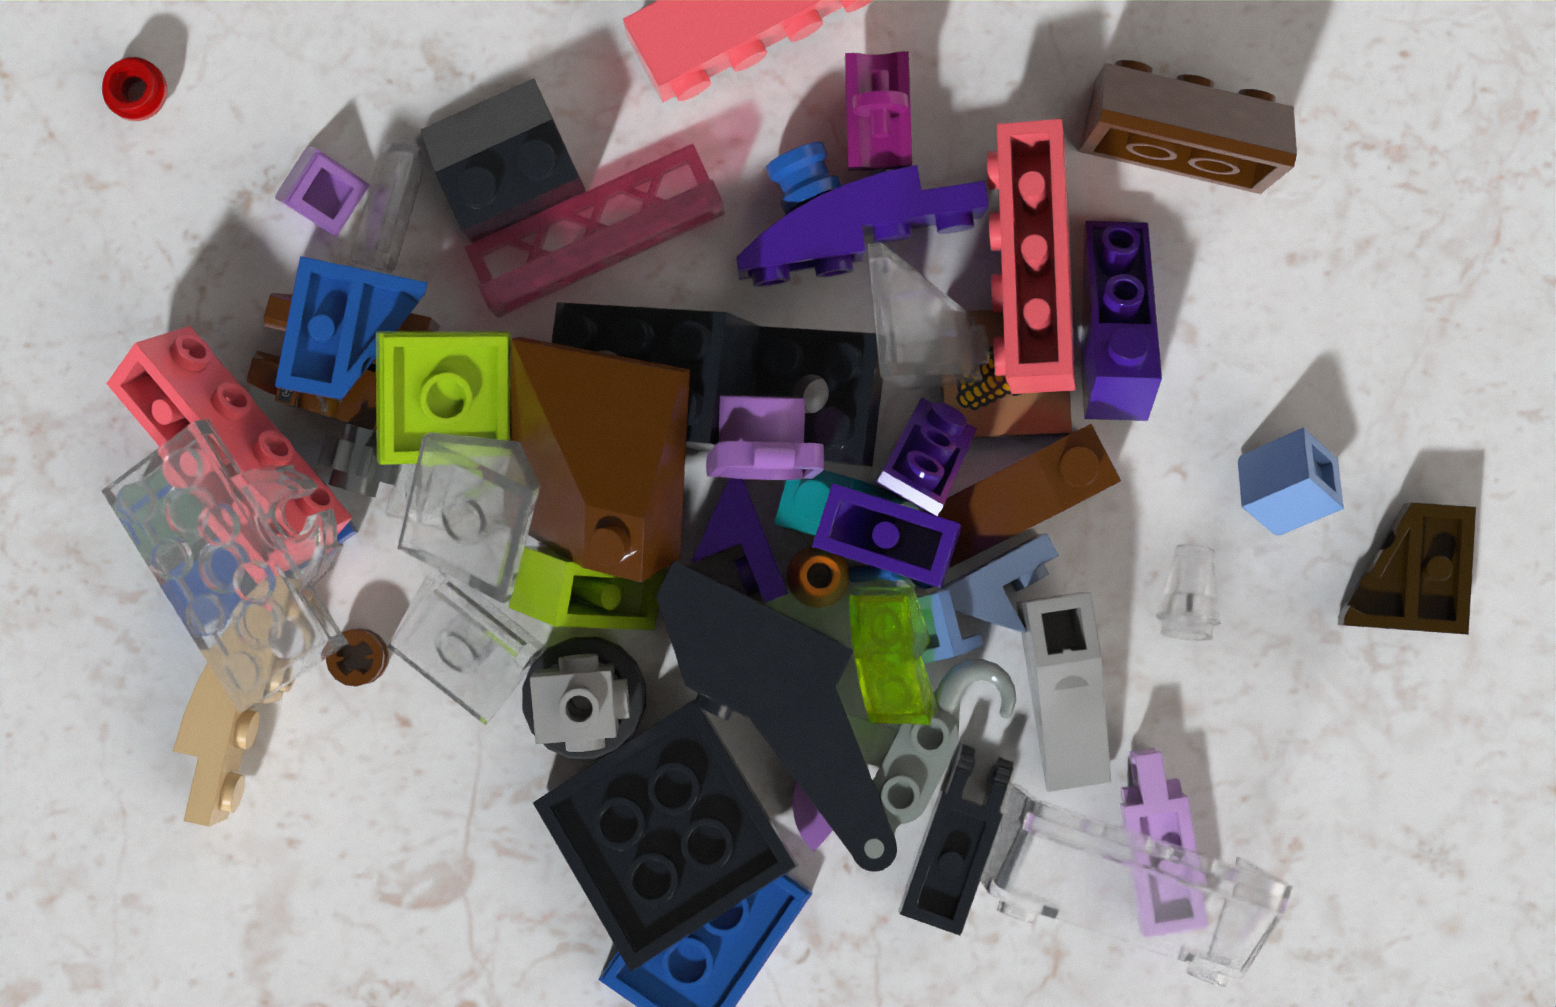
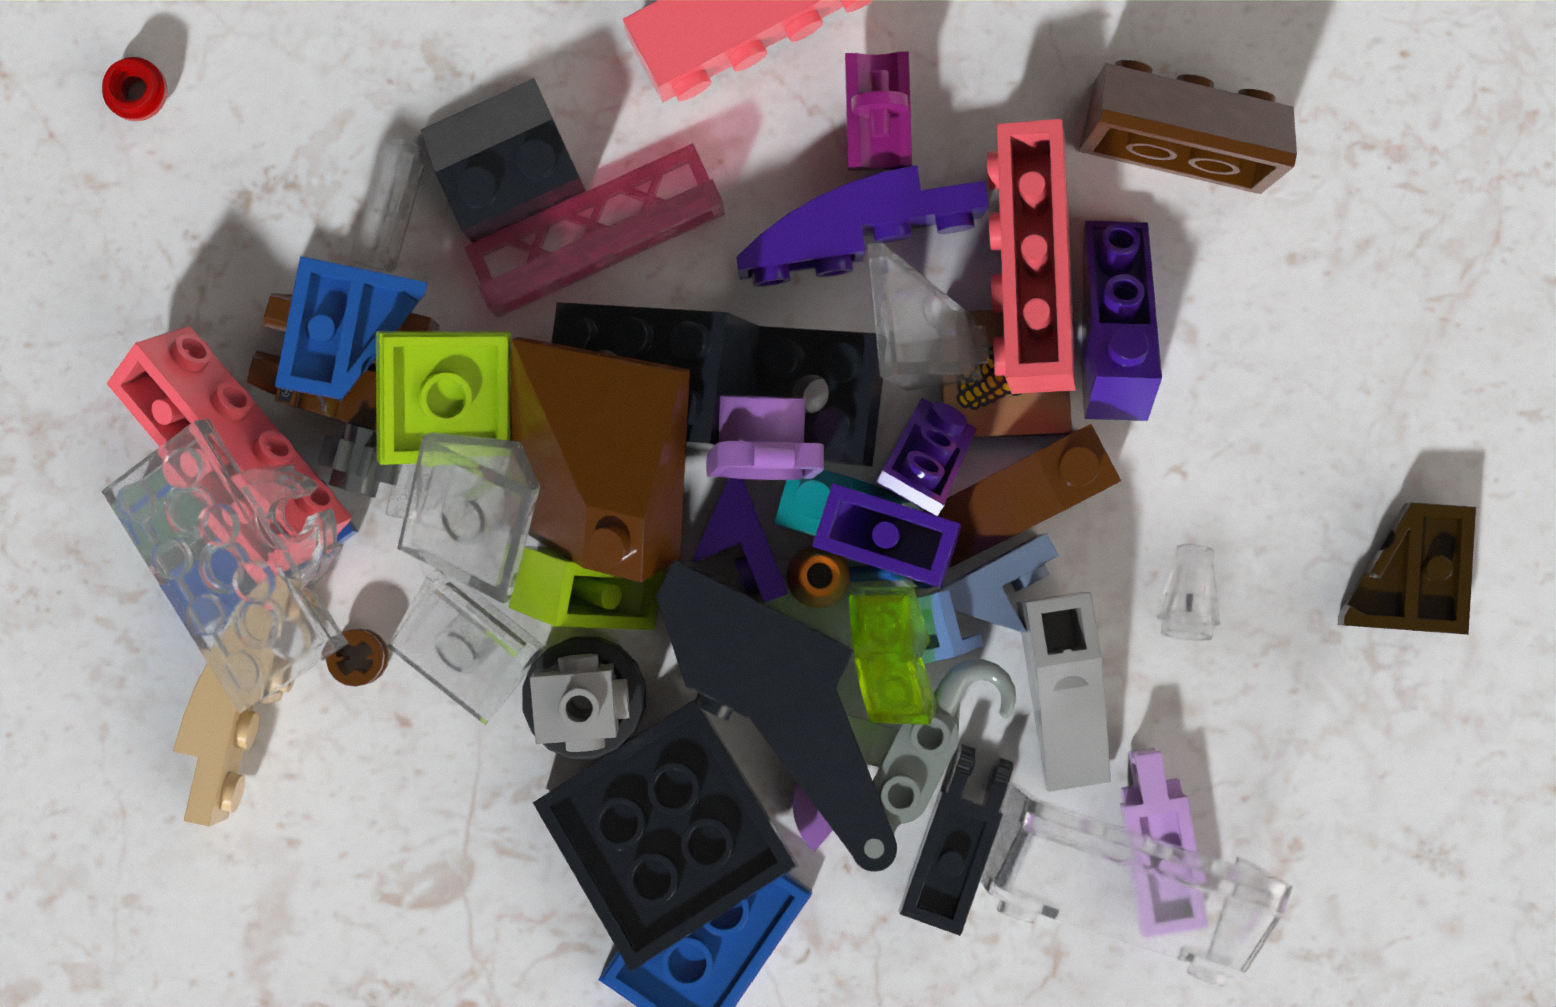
(322, 190): medium lavender slope -> none
(802, 175): blue wheel -> none
(1290, 482): medium blue panel -> none

